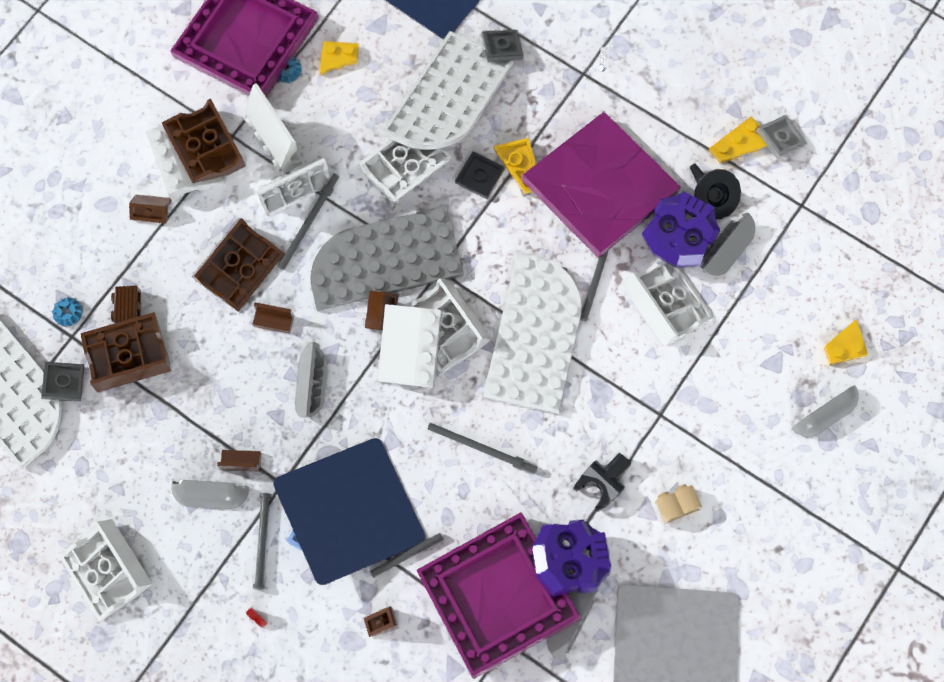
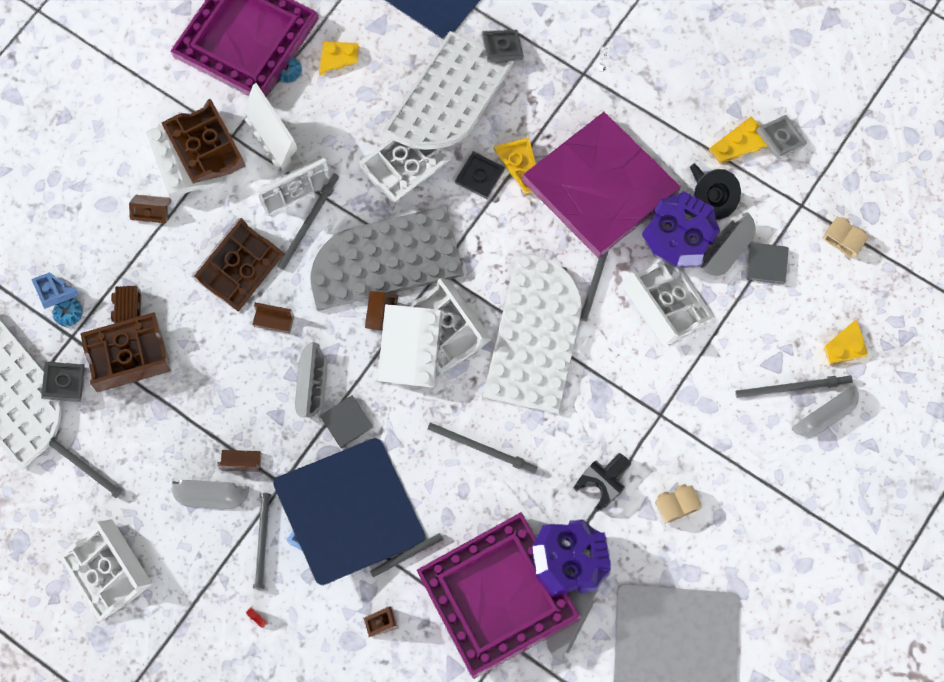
(52, 290): none -> medium blue wing
(116, 491): none -> dark grey bar
(346, 421): none -> dark grey tile
(767, 263): none -> dark grey tile
(830, 381): none -> dark grey bar
(845, 237): none -> tan brick

